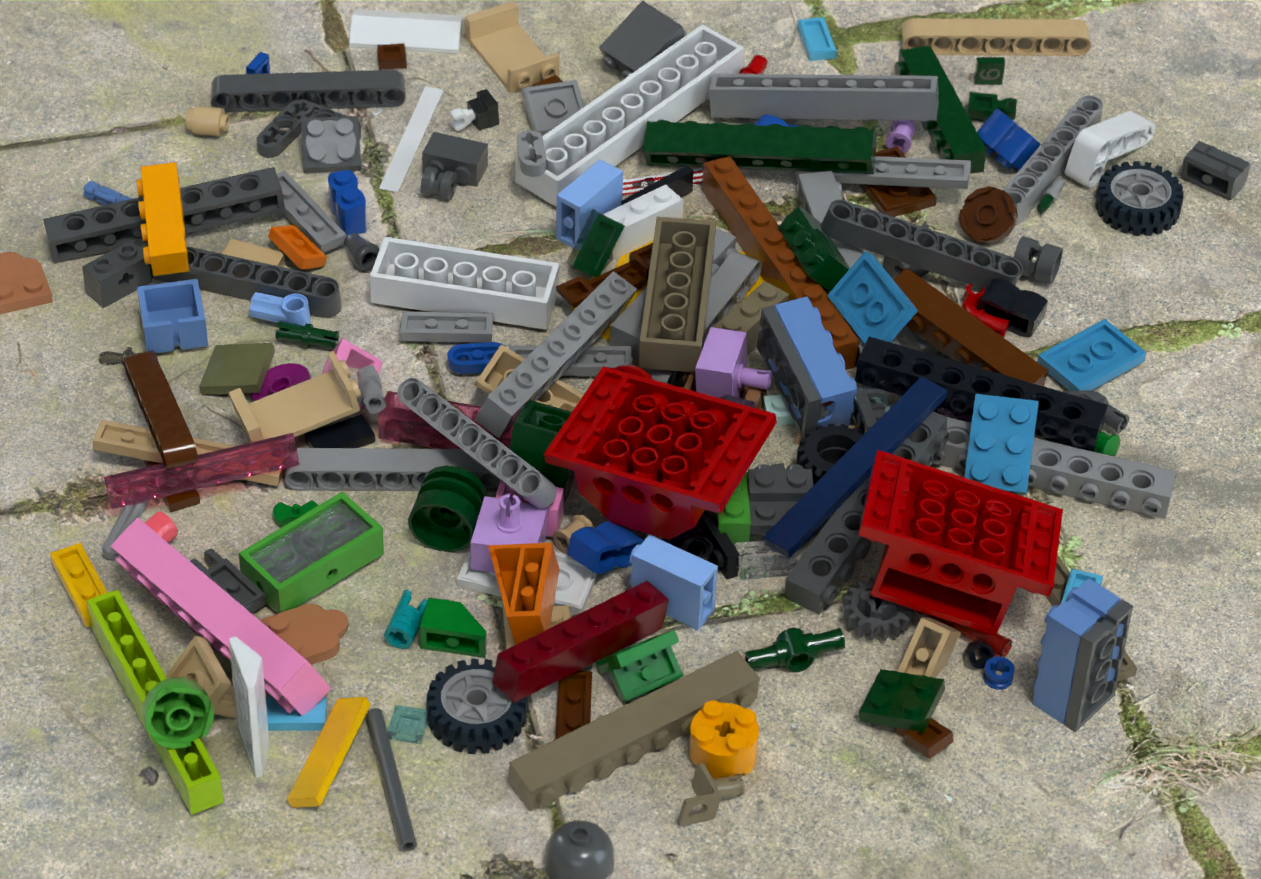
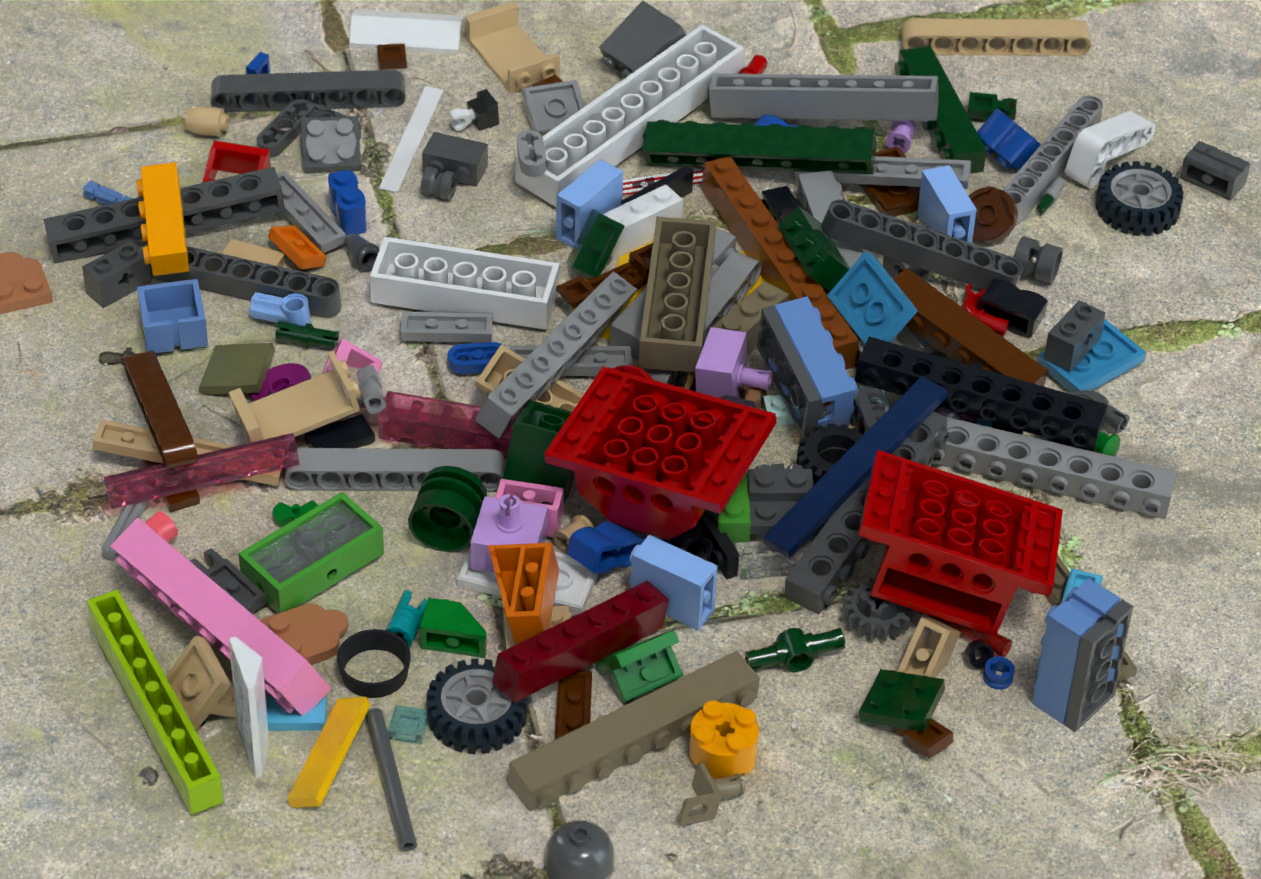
(78, 577): yellow plate -> none
(177, 712): bright green cylinder -> none
(235, 159): none -> red tile
(371, 640): none -> black tyre
(477, 443): light grey beam -> none
(779, 202): none -> black piece
(816, 39): medium azure tile -> none
(946, 204): none -> light blue brick
(989, 70): dark green tile -> none
(1001, 442): dark azure plate -> none
(1074, 336): none -> dark grey brick

